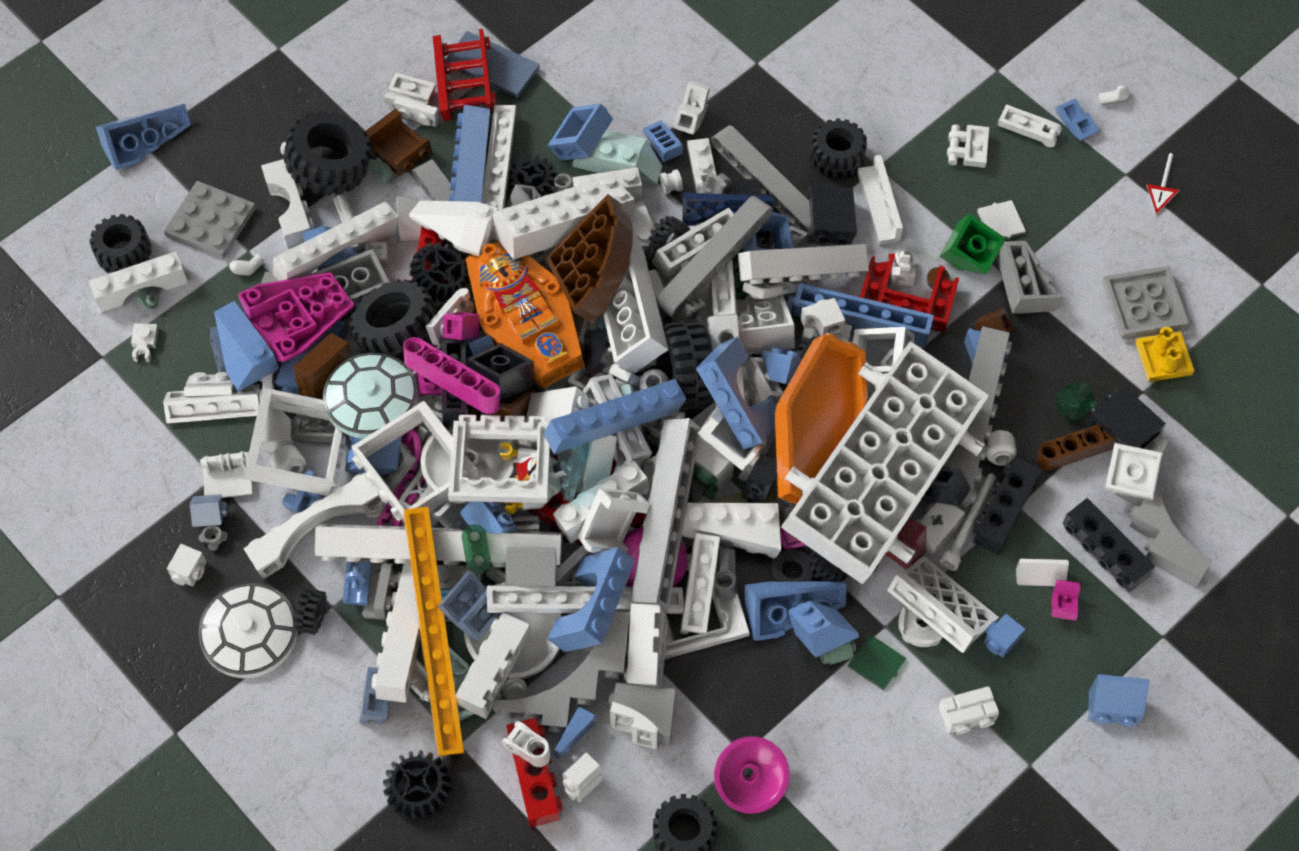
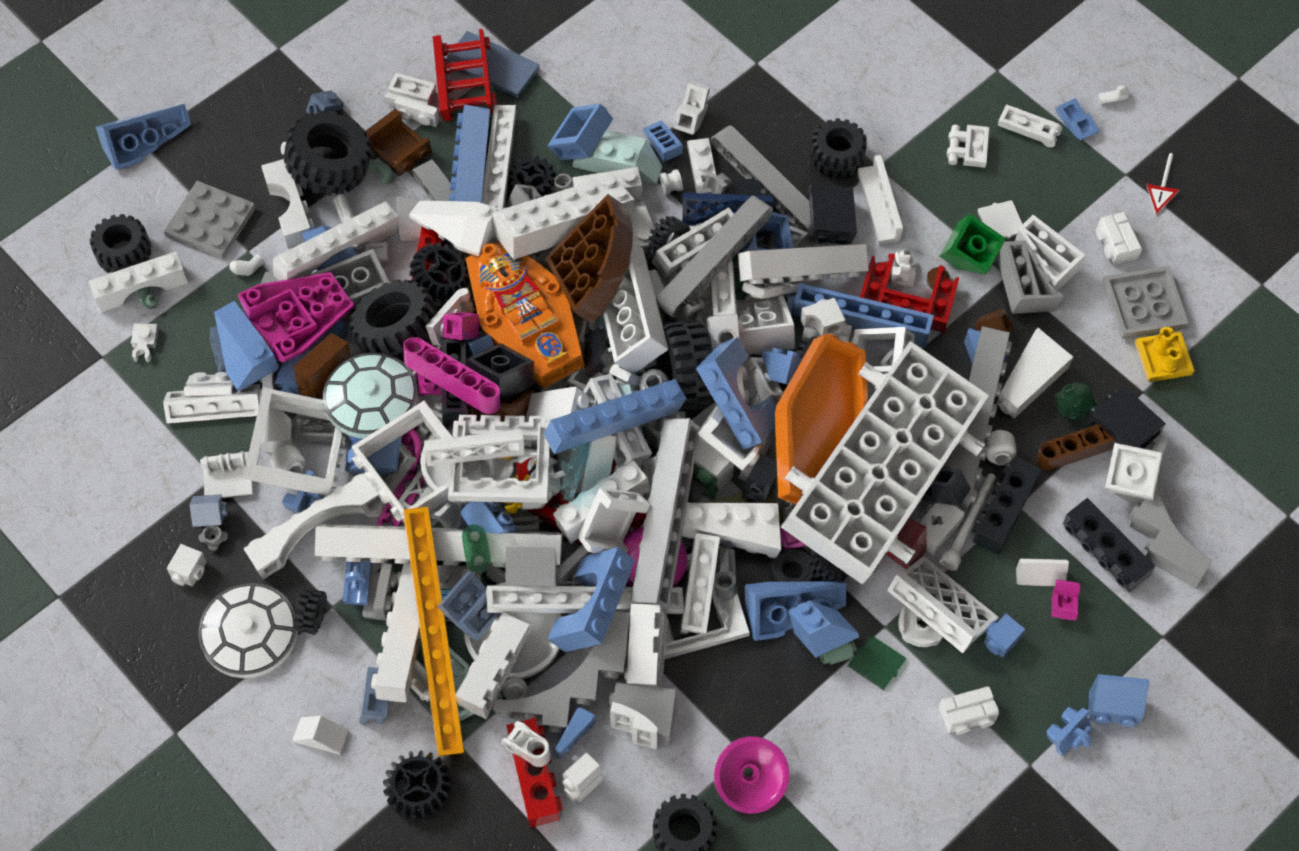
(321, 734): none -> white slope
(324, 101): none -> sand blue bracket
(474, 447): none -> white fence
(1034, 372): none -> white slope
(1056, 254): none -> white wedge
(1074, 733): none -> medium blue hips
(1118, 238): none -> white brick

